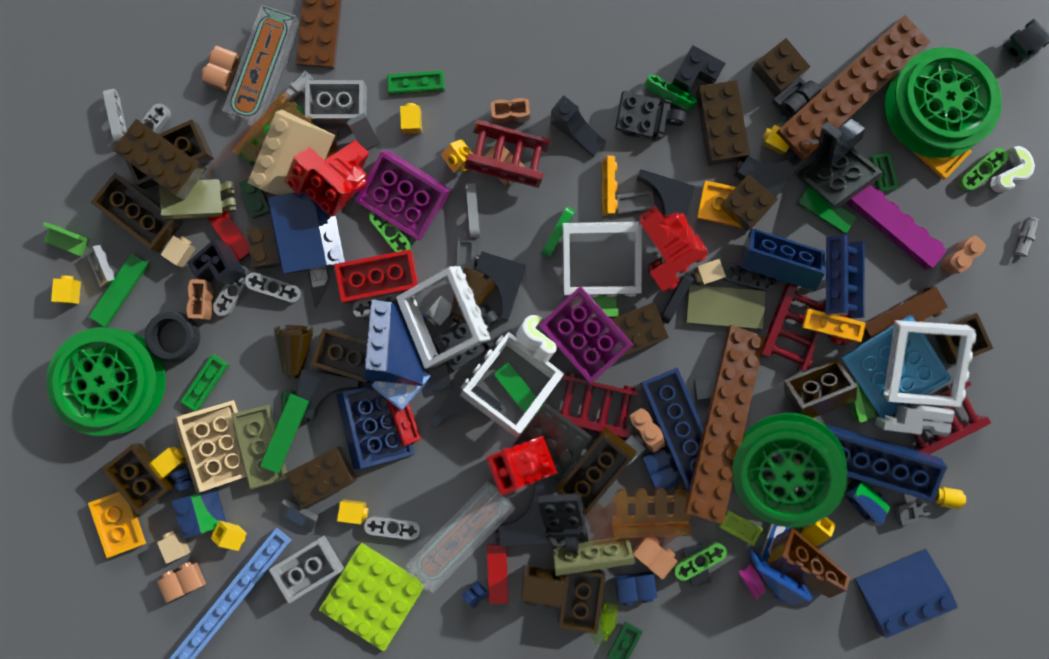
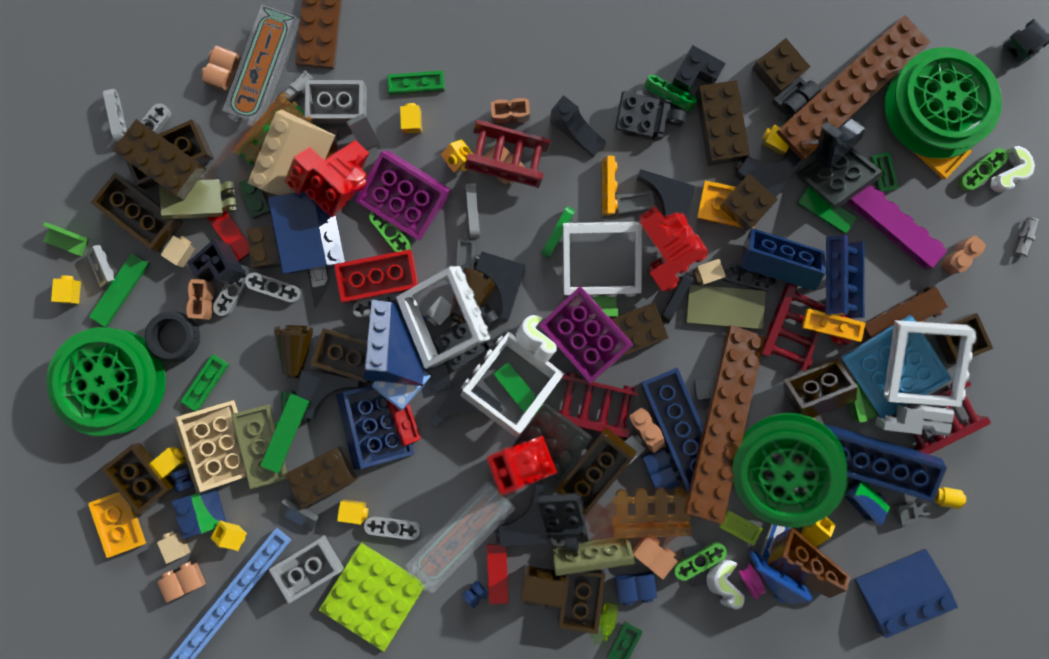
(719, 584): none -> white animal

